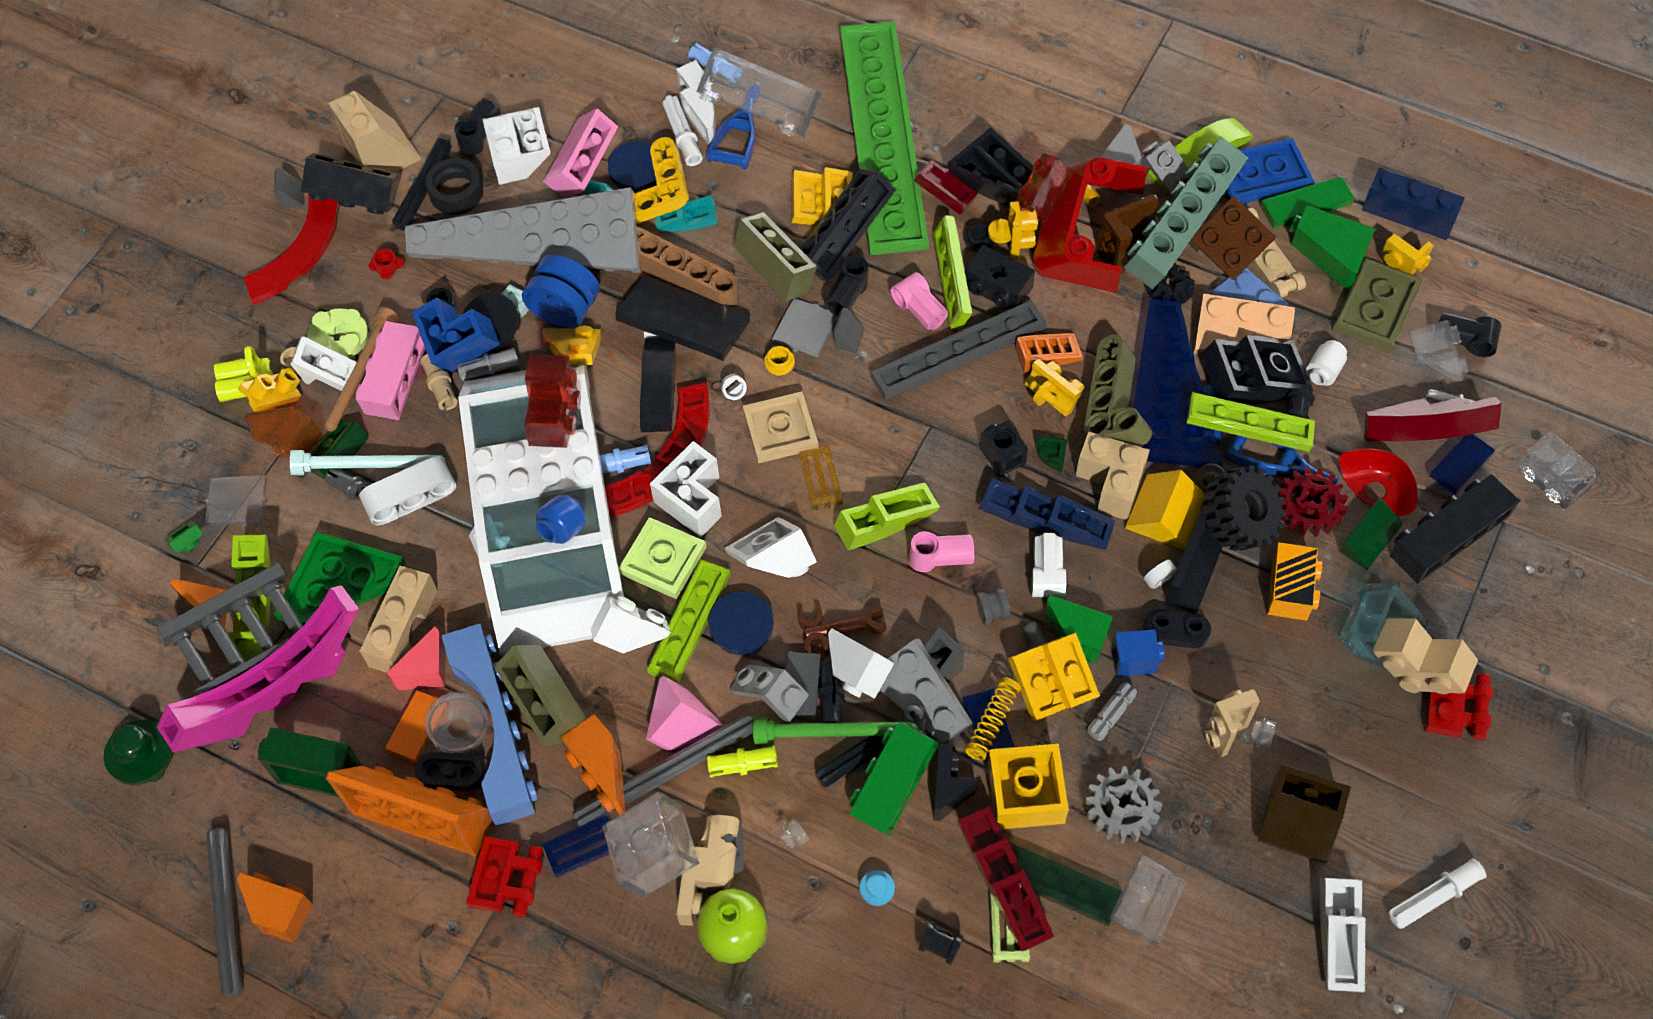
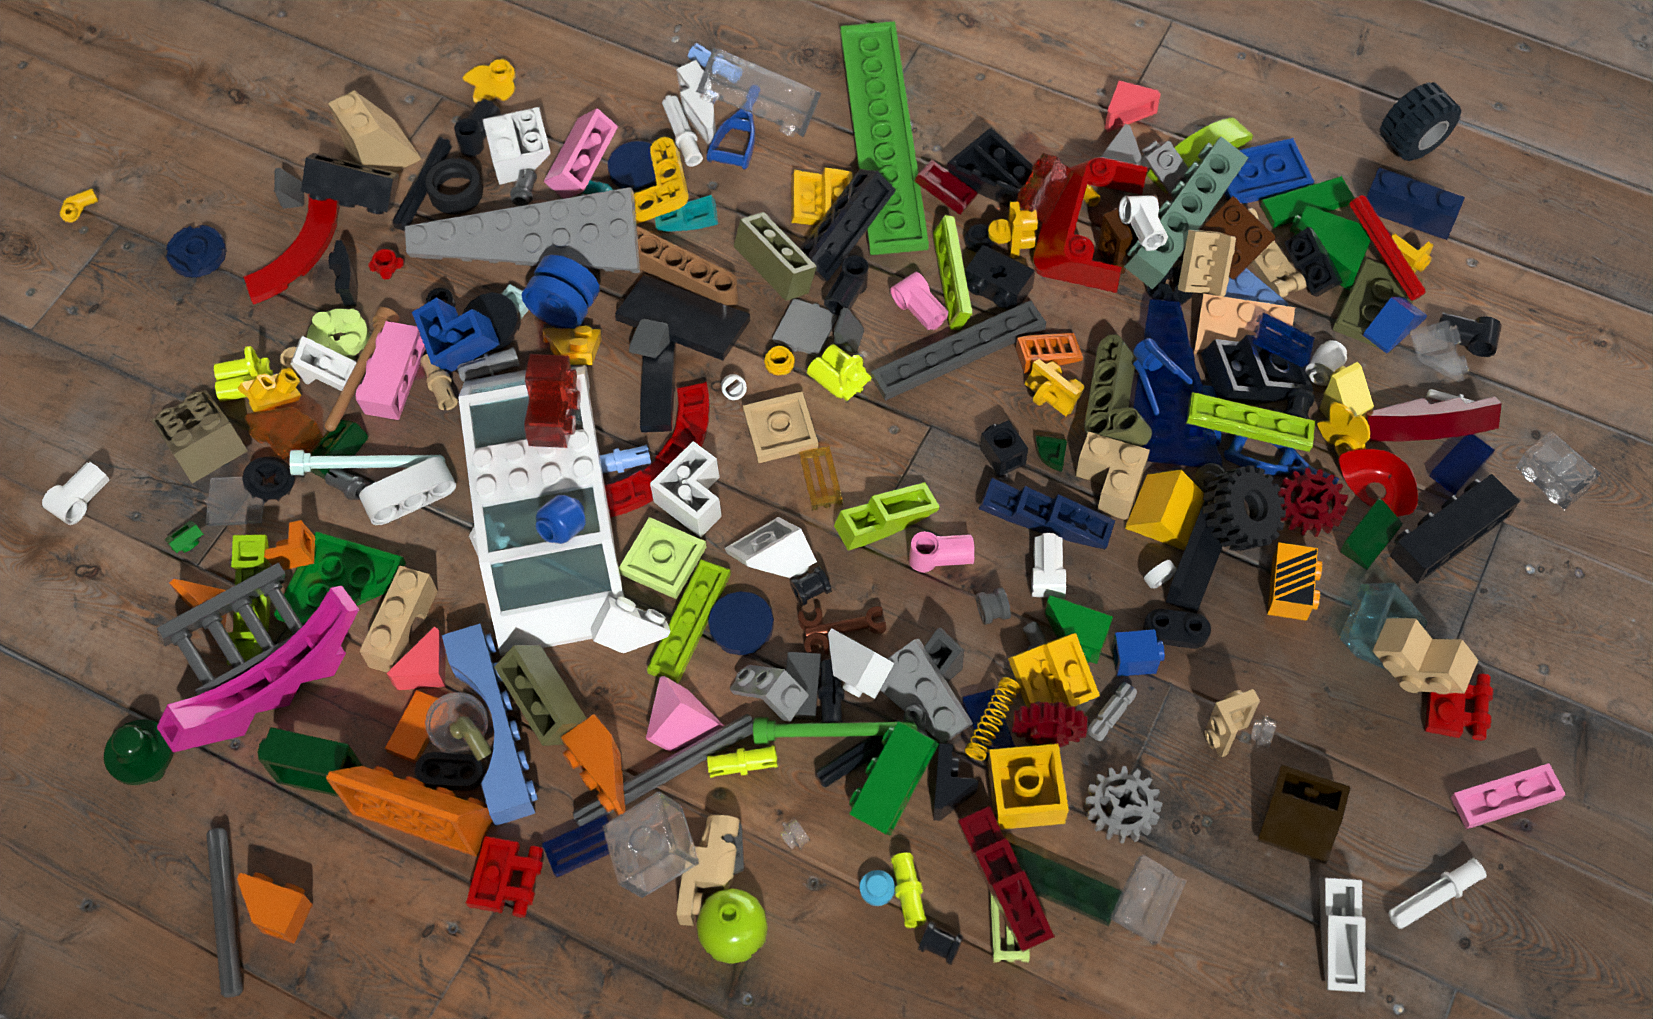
(71, 500): none -> white piece
(74, 205): none -> yellow arm
(196, 251): none -> dark blue tile
(199, 435): none -> dark tan slope
(266, 468): none -> black gear
(294, 551): none -> orange panel
(345, 274): none -> black slope
(474, 738): none -> olive arm
(492, 81): none -> yellow plate
(522, 192): none -> dark grey pin
(650, 338): none -> dark grey slope
(810, 586): none -> black bush
(839, 372): none -> neon yellow piece
(908, 890): none -> neon yellow pin
(1049, 723): none -> dark red gear
(1130, 105): none -> coral slope
(1143, 216): none -> white piece
(1152, 357): none -> blue plant
(1207, 262): none -> tan bracket
(1282, 344): none -> clear blue tile
(1313, 261): none -> black slope
(1344, 429): none -> yellow plate
(1348, 388): none -> light yellow slope
(1387, 248): none -> red axle
(1394, 323): none -> blue slope
(1420, 121): none -> black wheel
(1507, 796): none -> bright pink plate

